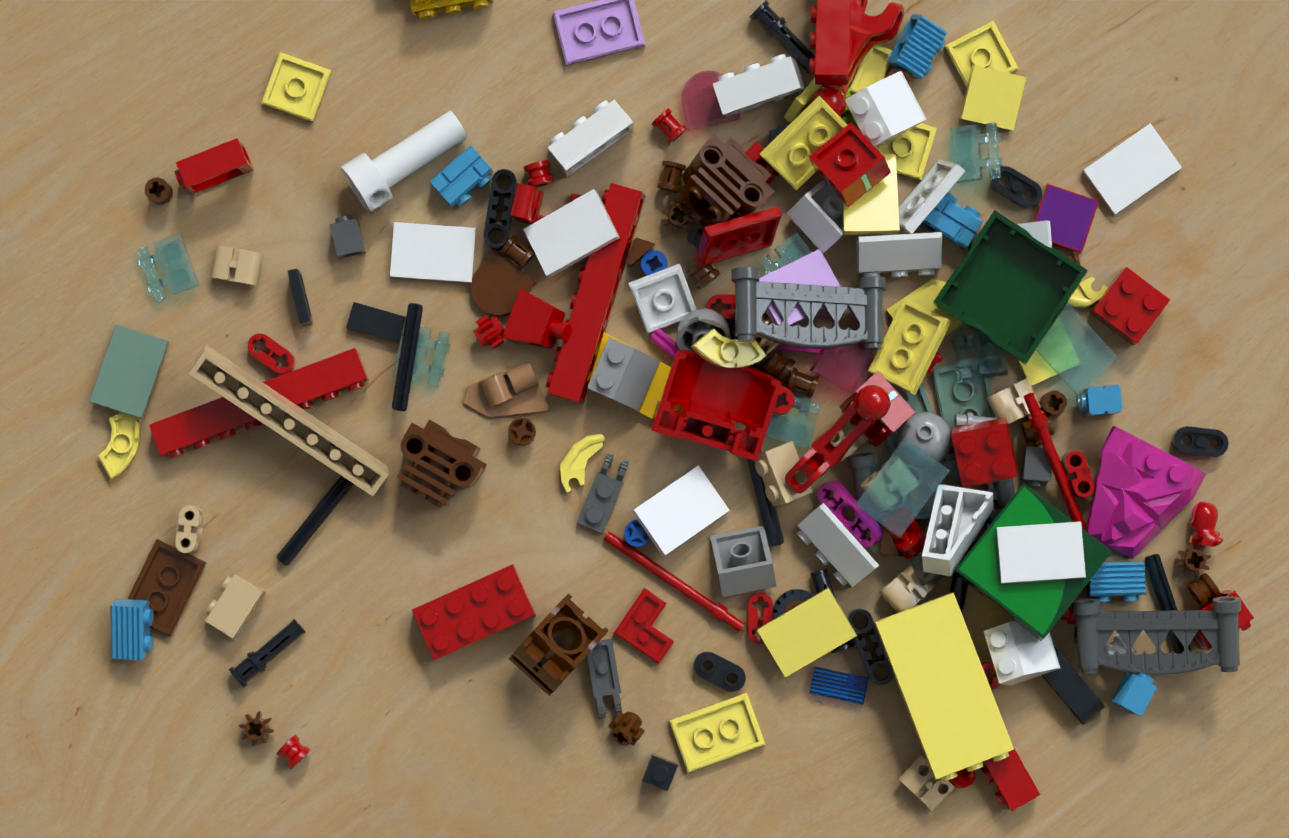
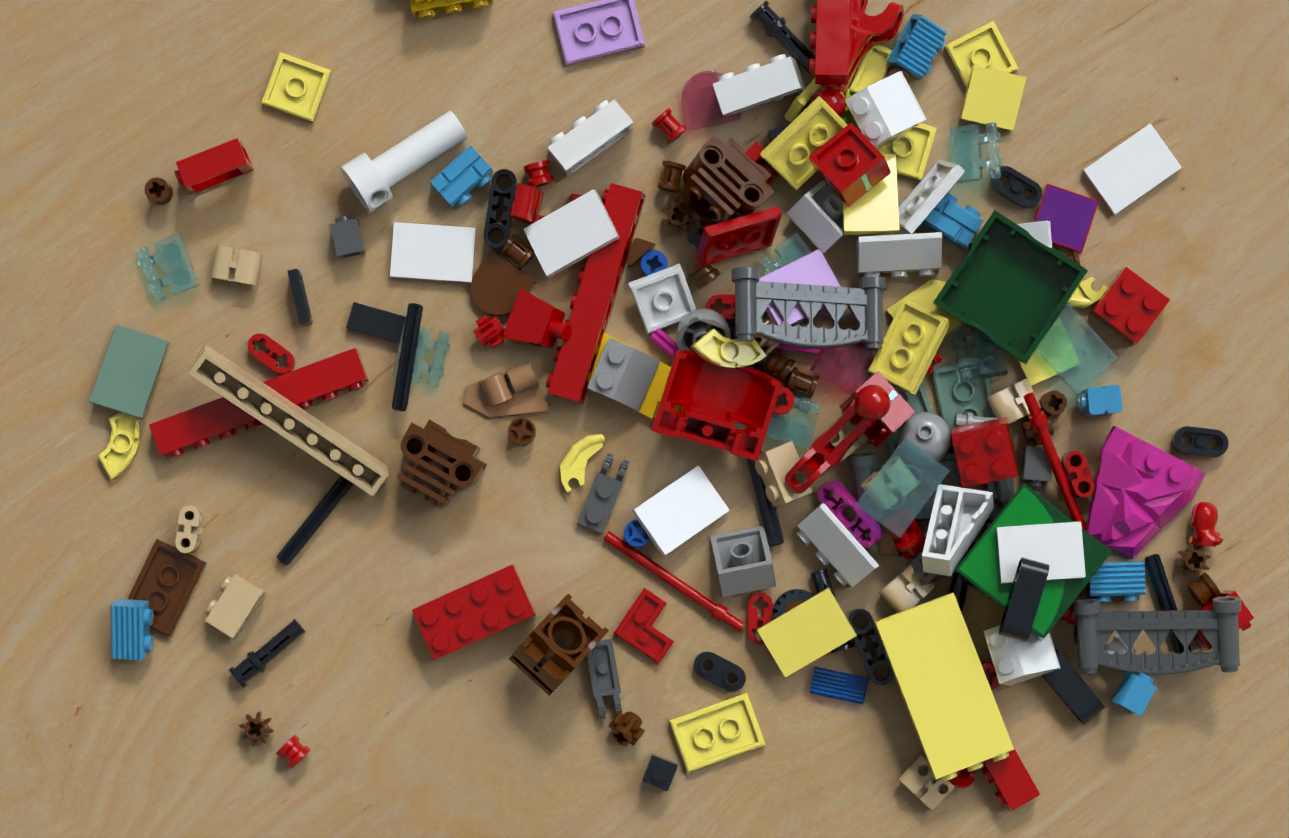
(1024, 599): none -> black beam

